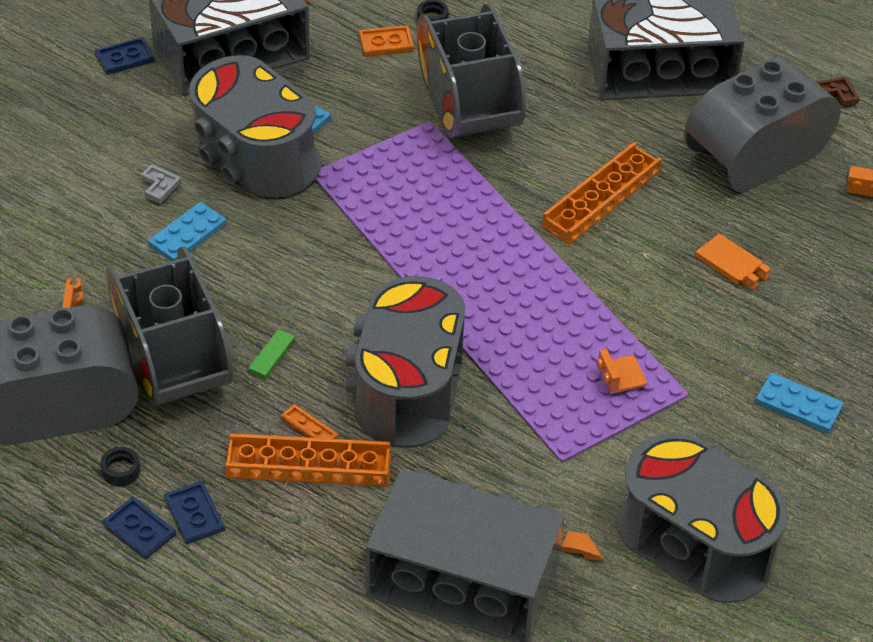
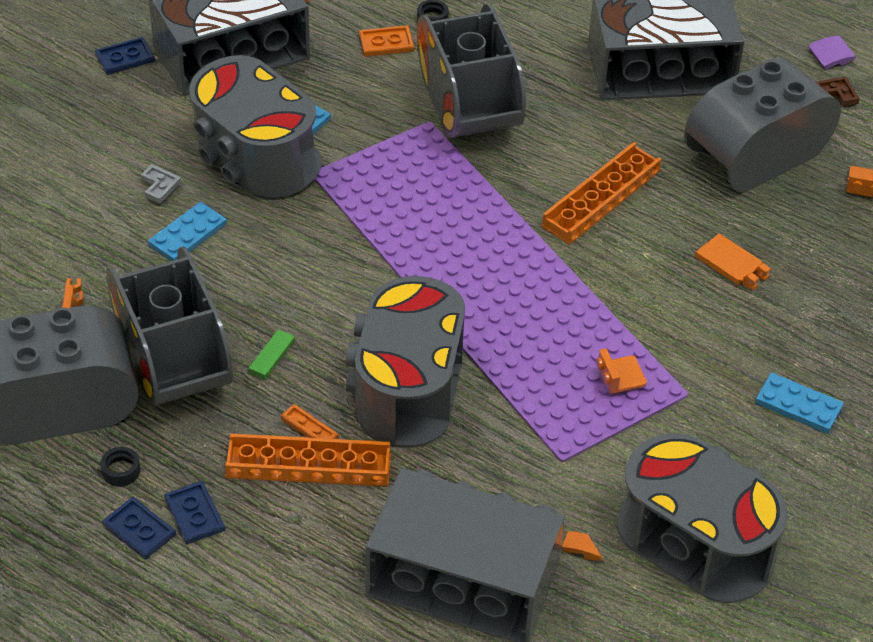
(831, 52): none -> medium lavender slope

